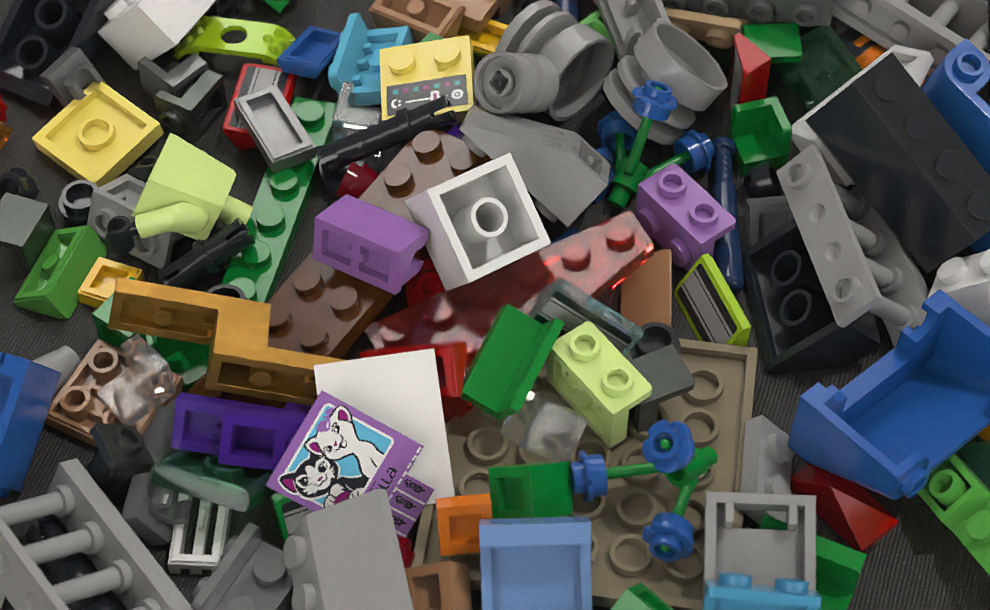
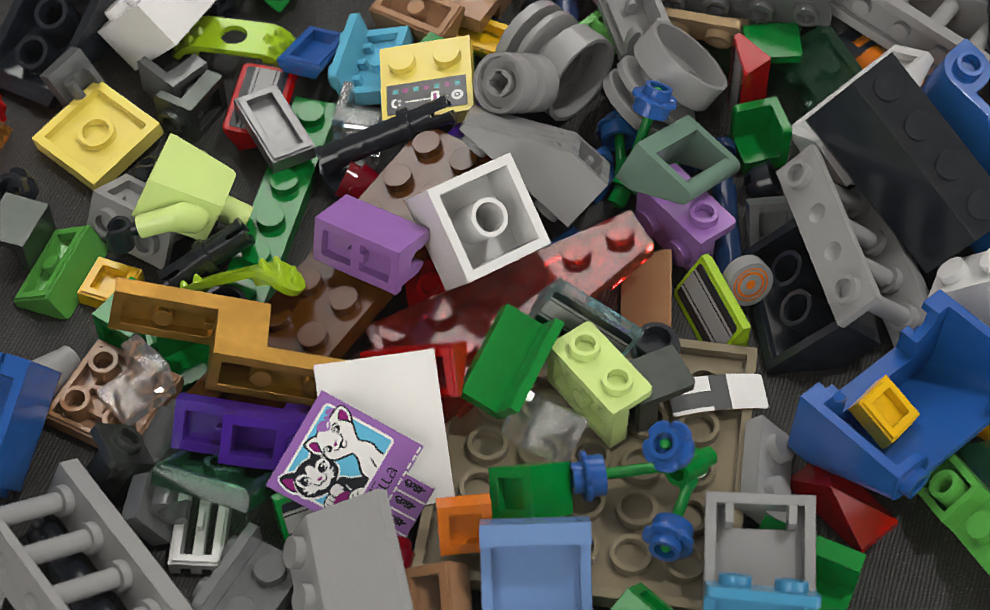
(76, 201): black plate -> none
(272, 273): none -> lime piece
(684, 143): none -> sand green tile
(722, 393): none -> sticker
(748, 279): none -> light grey tile
(884, 412): none -> yellow tile

